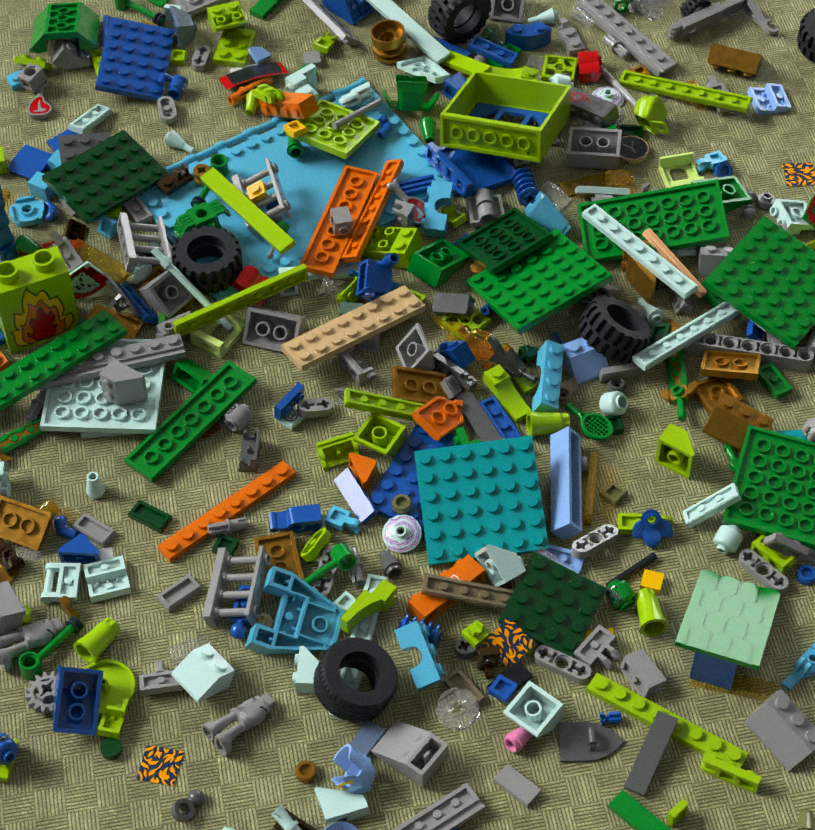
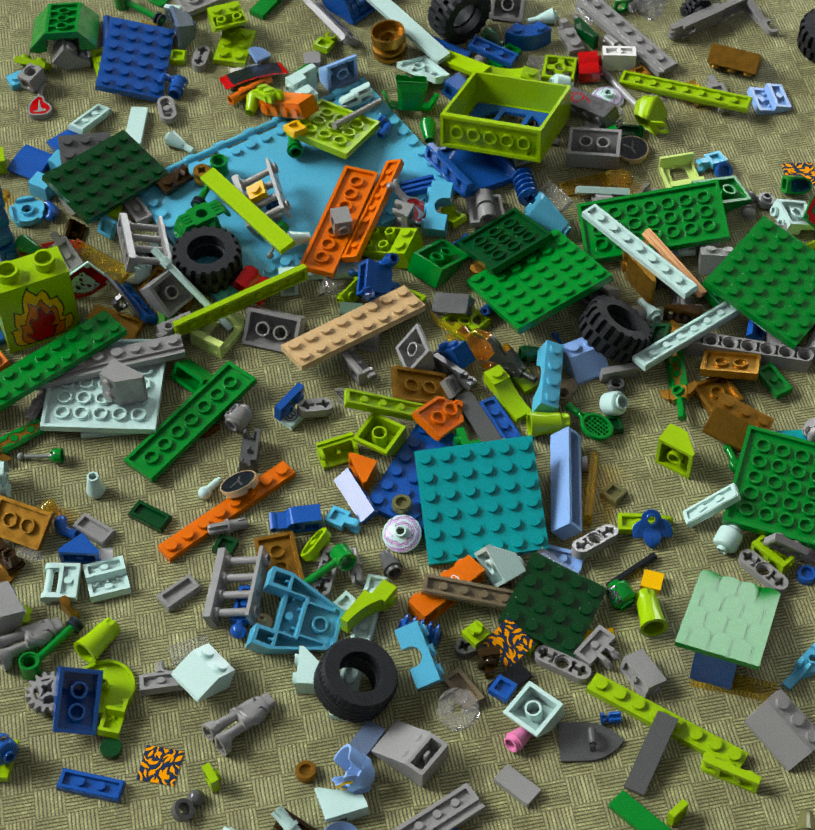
(56, 456): none -> hinge
(91, 785): none -> blue tile
(137, 123): none -> light aqua tile
(205, 491): none -> light aqua piece
(212, 777): none -> lime plate
(238, 484): none -> tile
(299, 237): none -> light aqua cone
(339, 73): none -> light blue slope
(586, 33): none -> dark green tile
(618, 58): none -> white hinge
(687, 312): none -> dark brown slope
(795, 184): none -> rock

